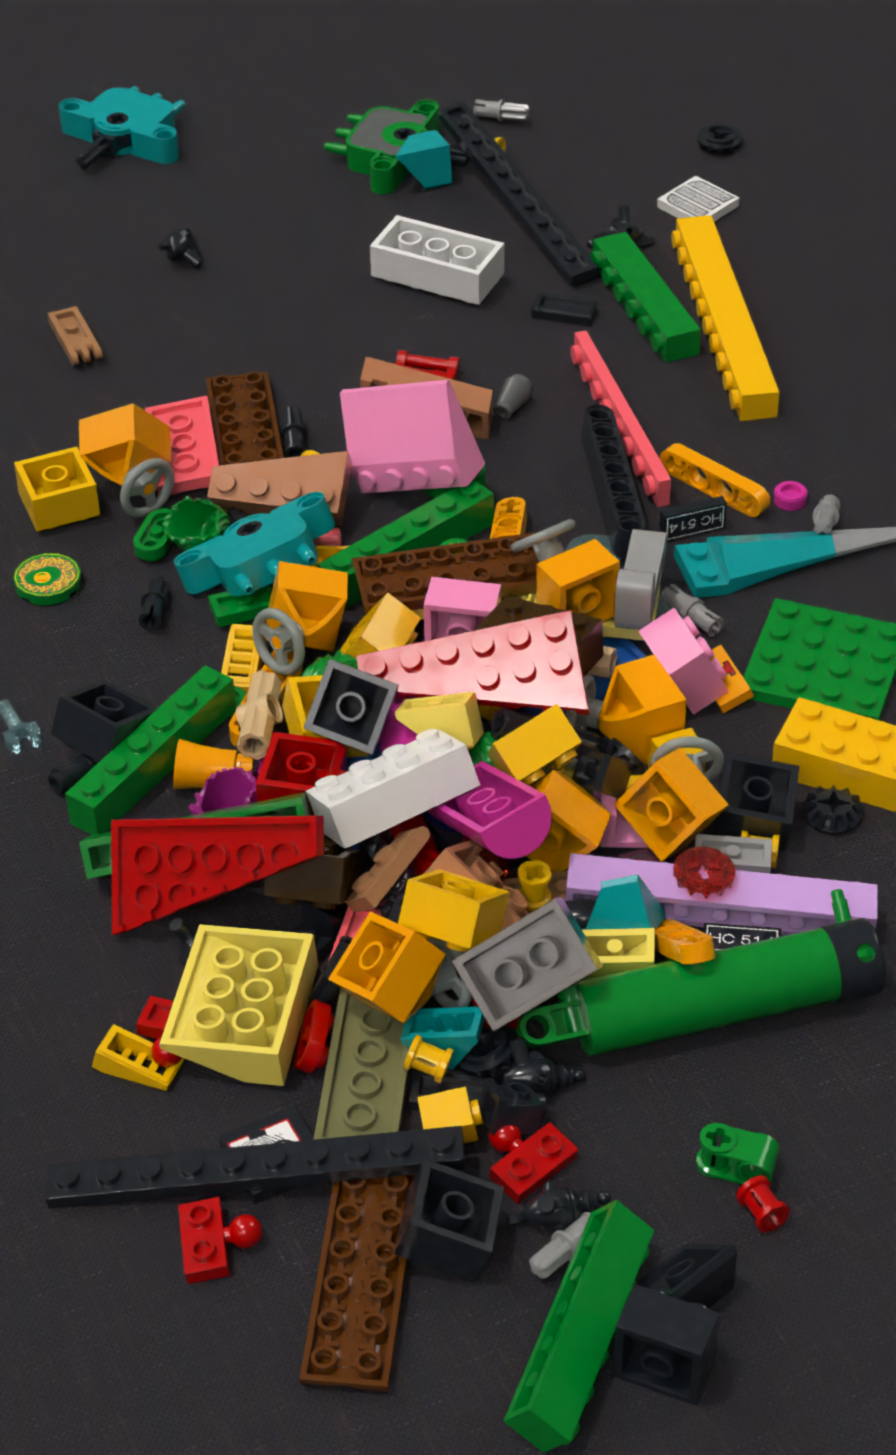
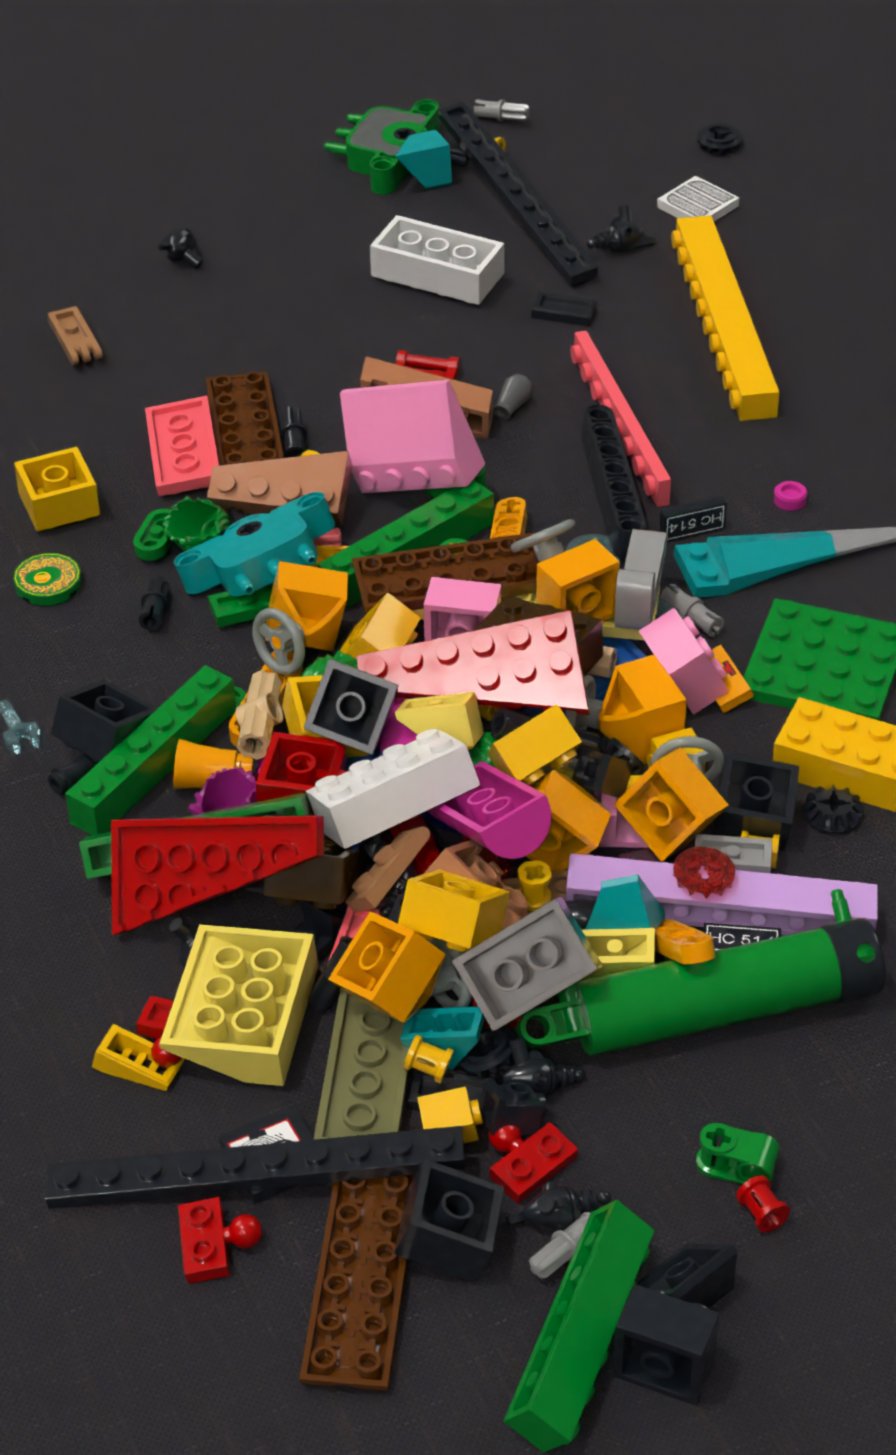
(123, 124): teal piece -> none
(130, 451): light orange piece -> none
(241, 650): yellow slope -> none
(311, 1046): red plate -> none
(646, 297): green brick -> none
(745, 495): light orange beam -> none
(826, 514): light grey axle -> none

